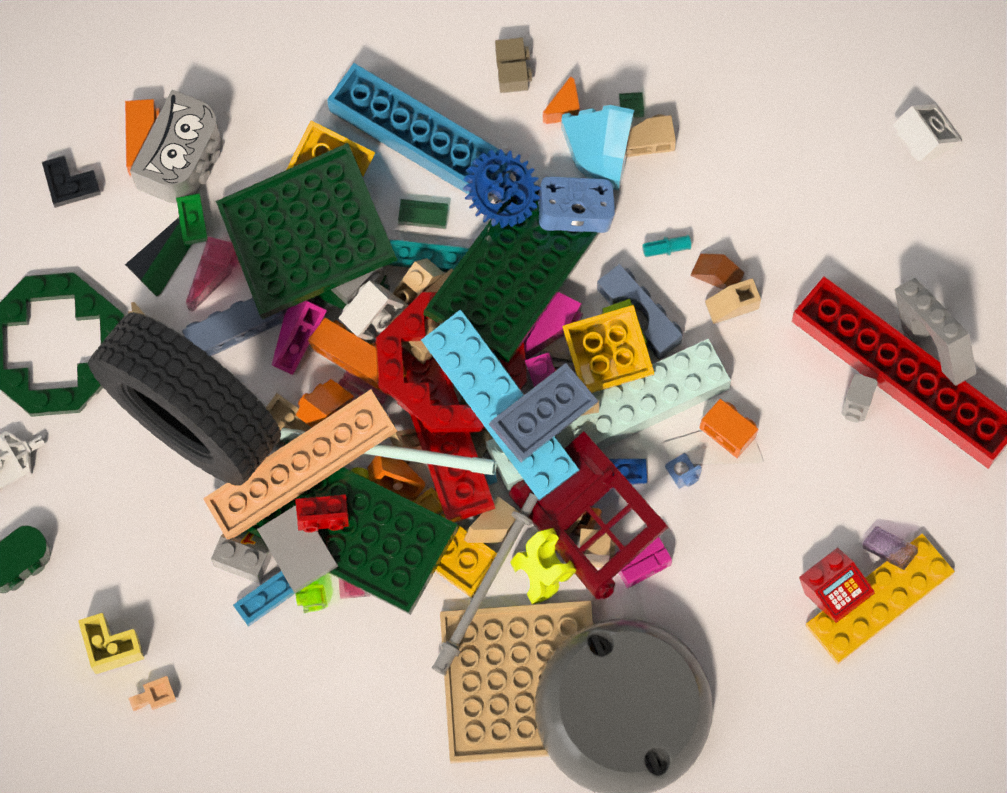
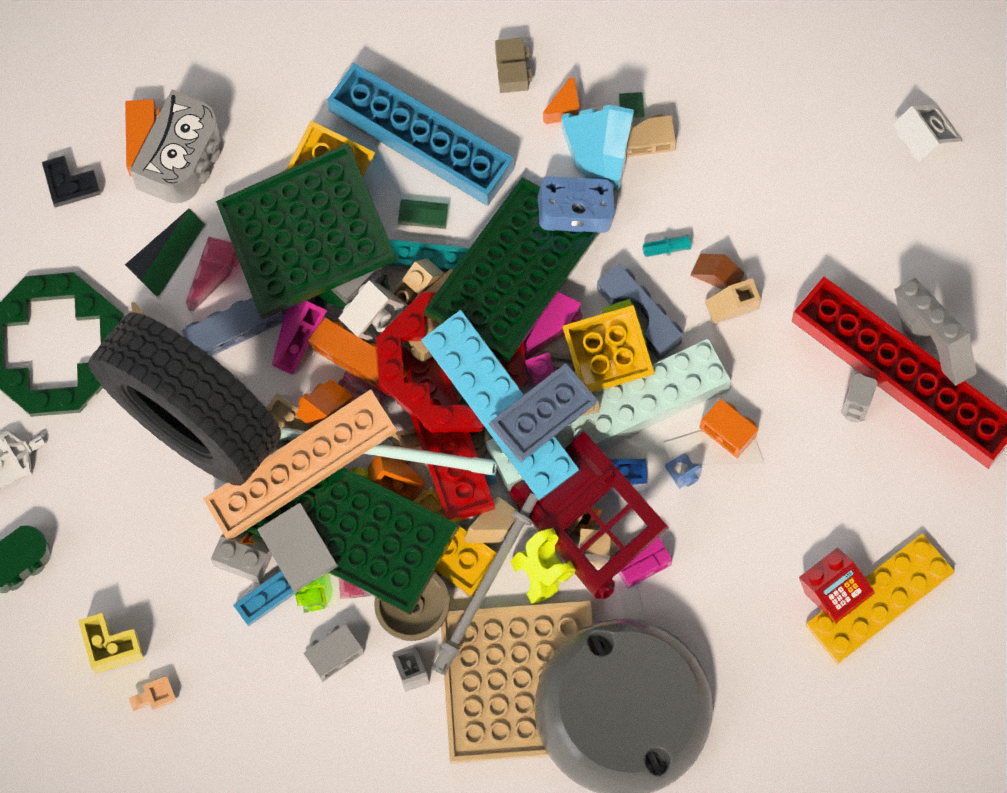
(192, 219): green plate -> none
(322, 513): red bracket -> none
(333, 652): none -> light grey brick
(410, 669): none -> light grey slope
(428, 619): none -> dark tan dish
(481, 186): blue gear -> none
(890, 547): tile -> none

